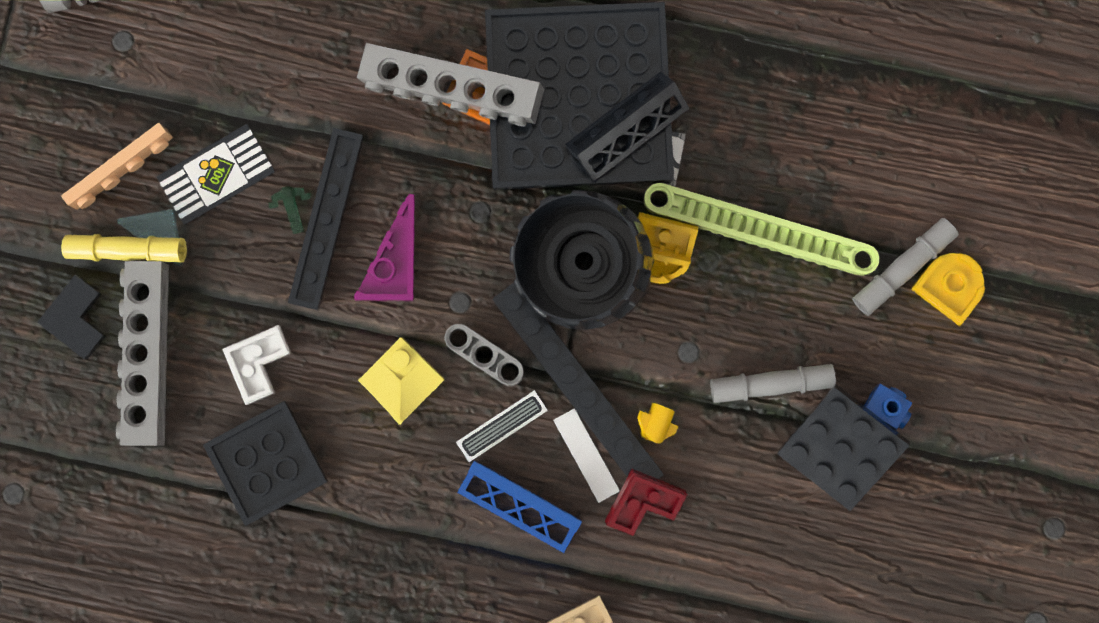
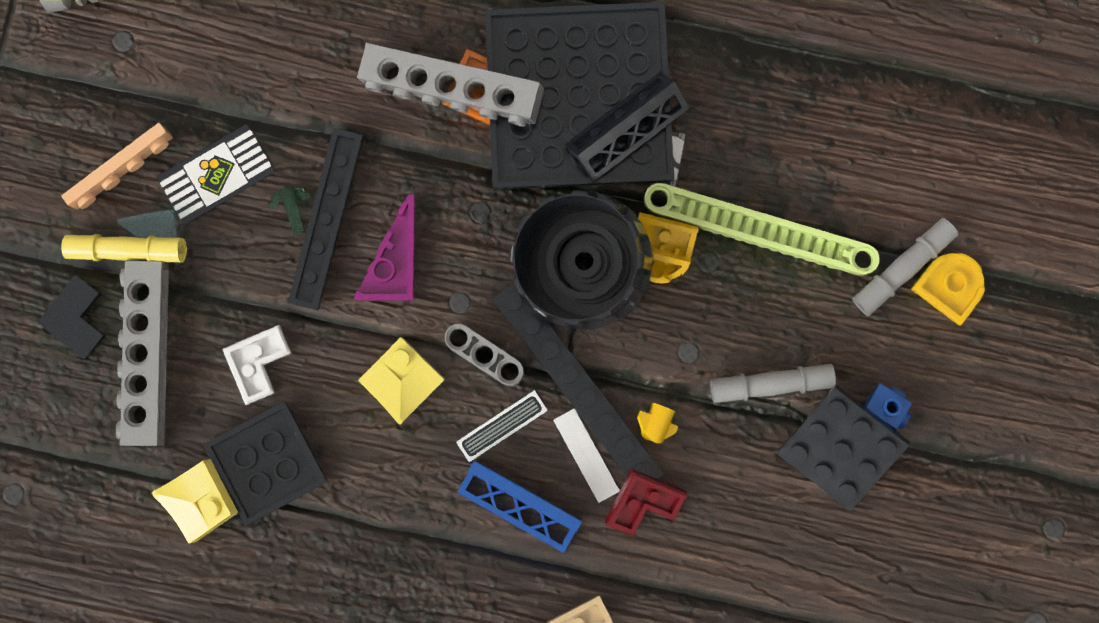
(197, 501): none -> light yellow plate

